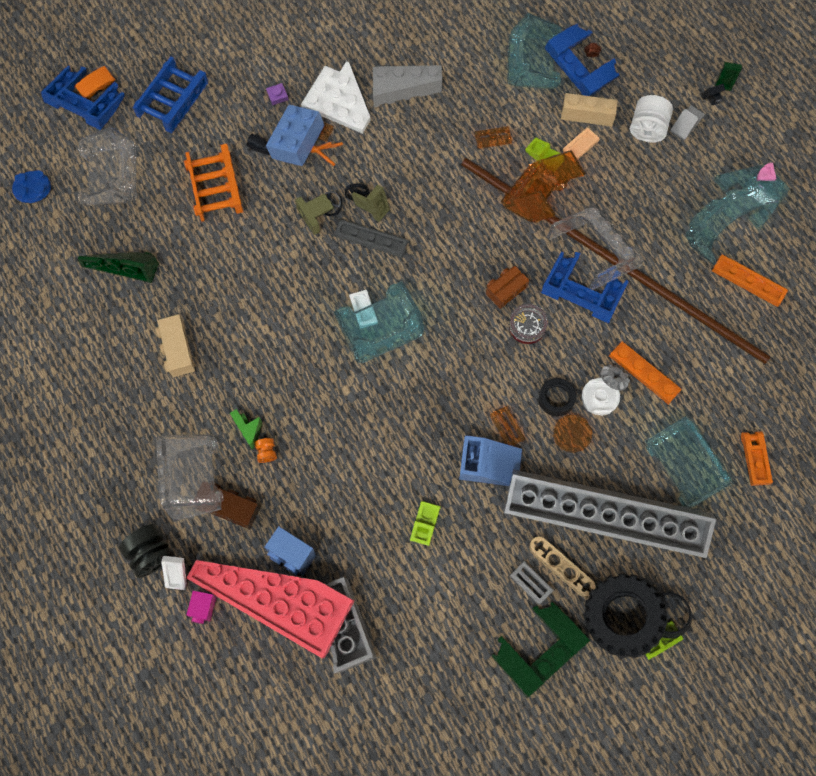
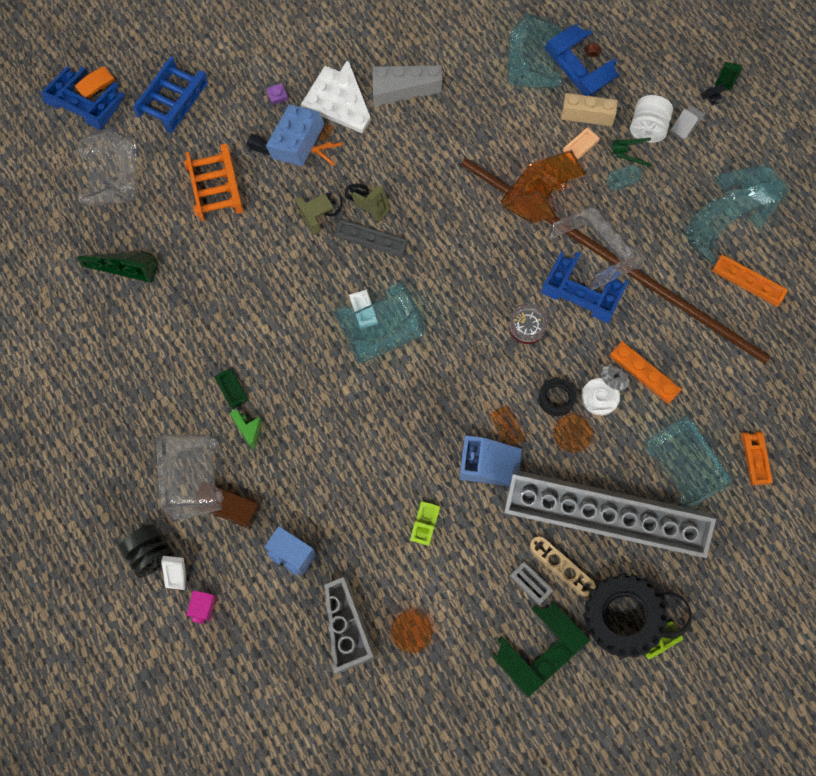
(31, 186): blue piece -> none
(175, 346): tan brick -> none
(231, 388): none -> dark green tile
(265, 450): orange wheel -> none
(290, 605): coral wing -> none
(411, 632): none -> clear orange tile
(493, 140): clear orange tile -> none
(507, 286): dark orange brick -> none
(540, 149): lime slope -> none
(621, 146): none -> dark green plant
(622, 177): none -> clear light blue plate
(766, 173): bright pink tile -> none

